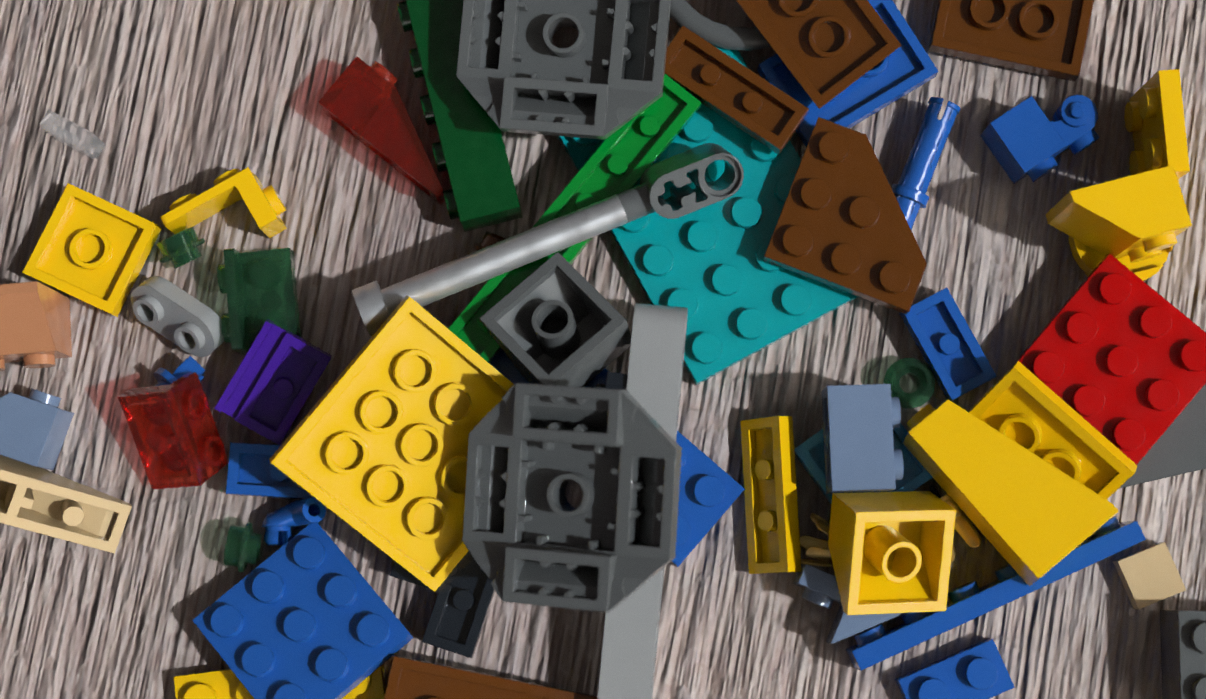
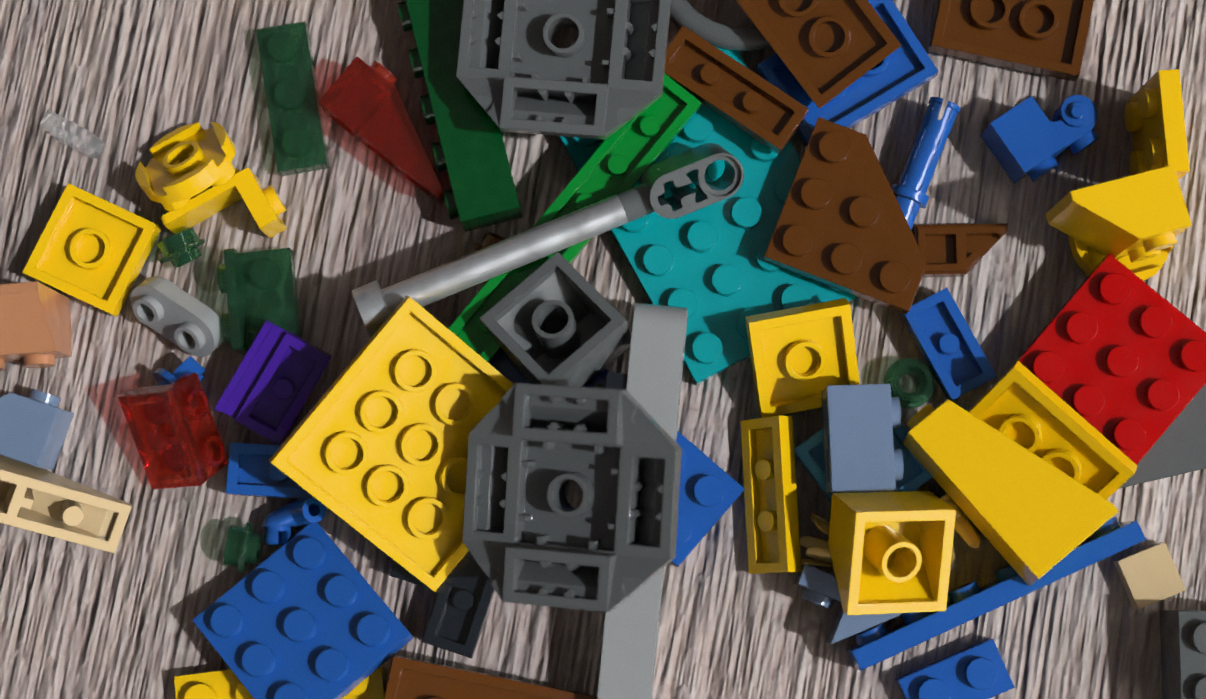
(187, 164): none -> yellow plate
(292, 99): none -> clear green plate
(800, 354): none -> yellow plate
(955, 248): none -> reddish brown tile

